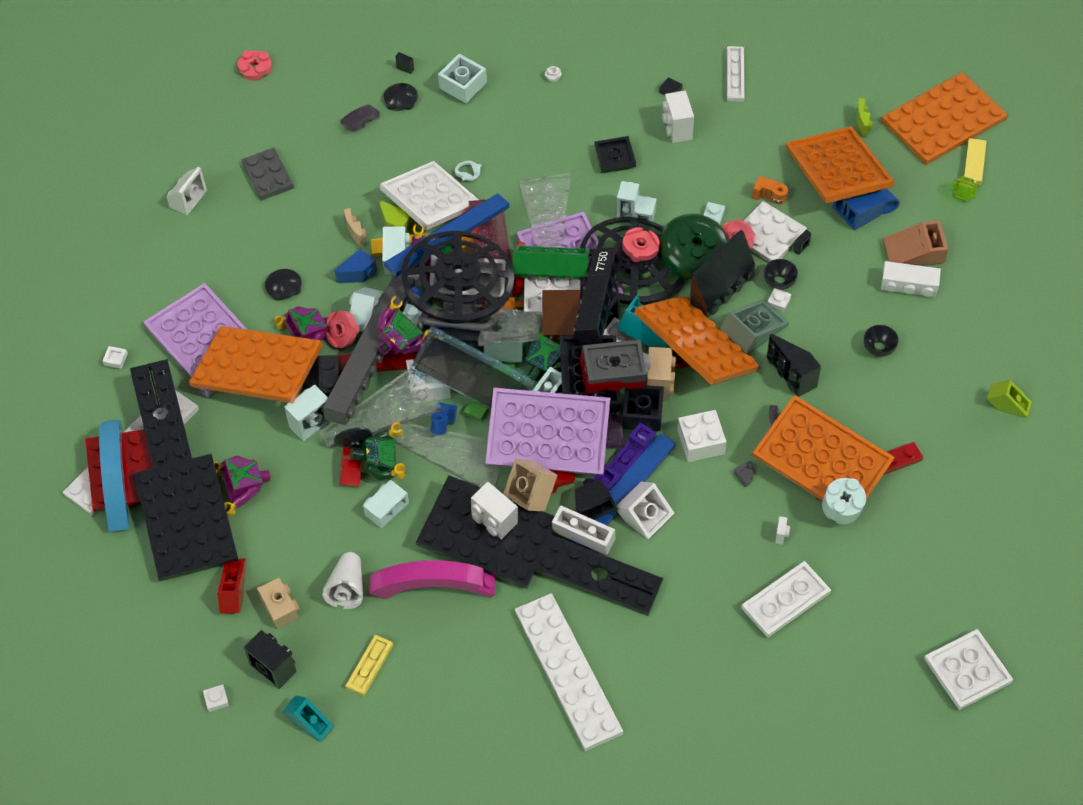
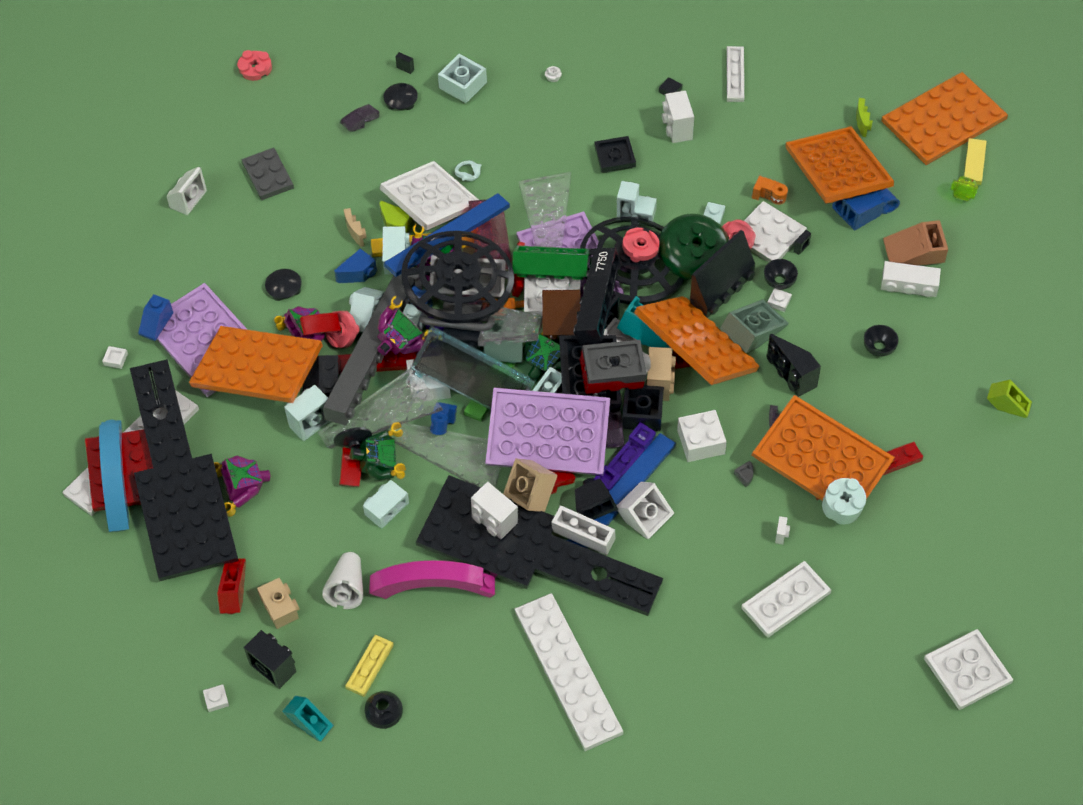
(155, 317): none -> blue slope
(320, 323): none -> red slope
(383, 718): none -> black piece

